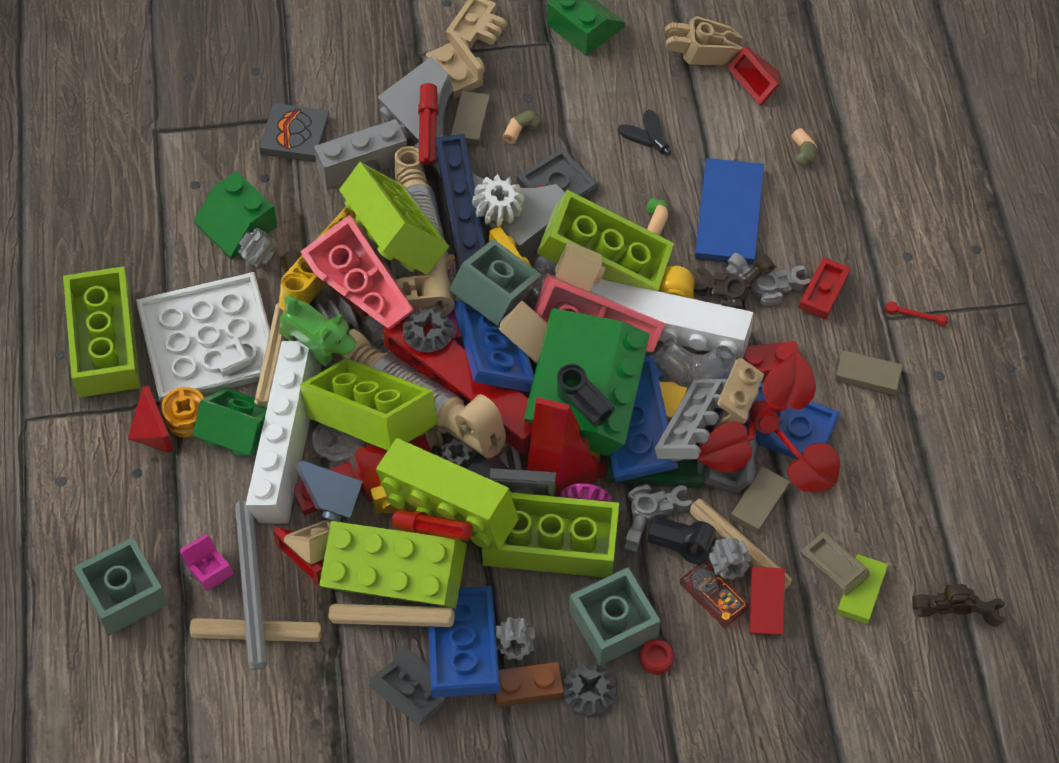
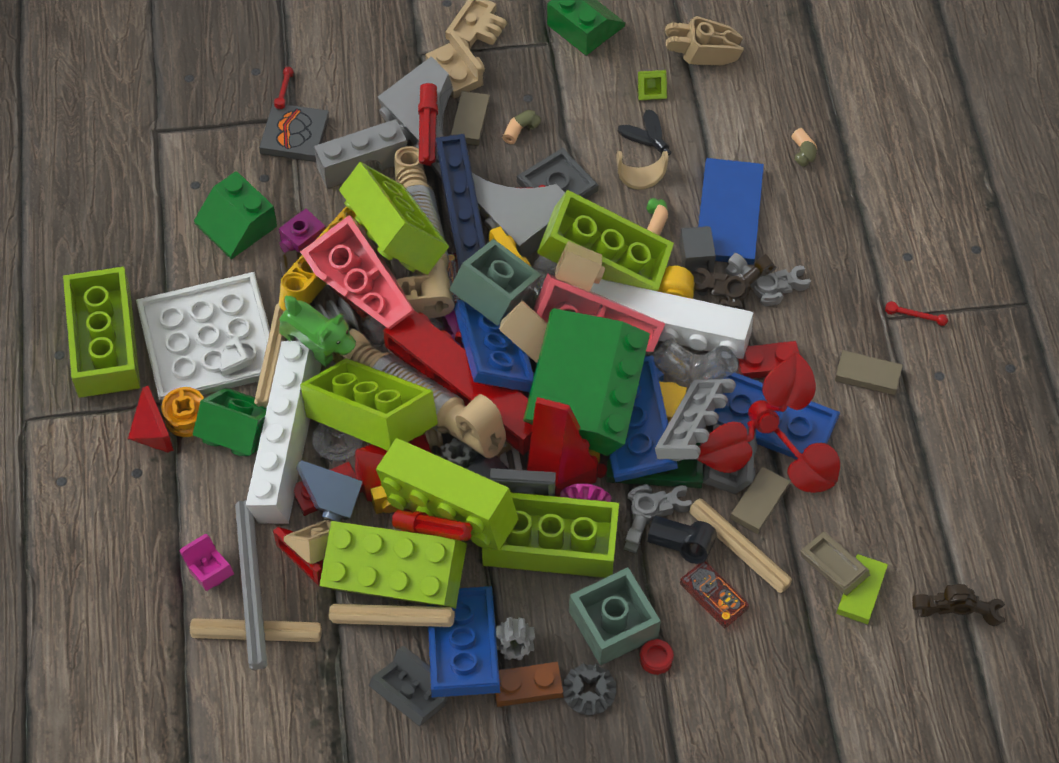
(120, 586): sand green brick -> none
(258, 247): light grey gear -> none
(279, 103): none -> red hinge
(300, 231): none -> magenta brick
(436, 338): dark grey gear -> none
(498, 200): white gear -> none
(585, 396): black piece -> none
(642, 177): none -> tan helmet
(652, 85): none -> lime slope
(697, 249): none -> dark grey panel
(729, 558): light grey gear -> none
(739, 392): tan bracket -> none
(755, 74): red slope -> none
(767, 600): red tile -> none
(824, 288): red plate -> none

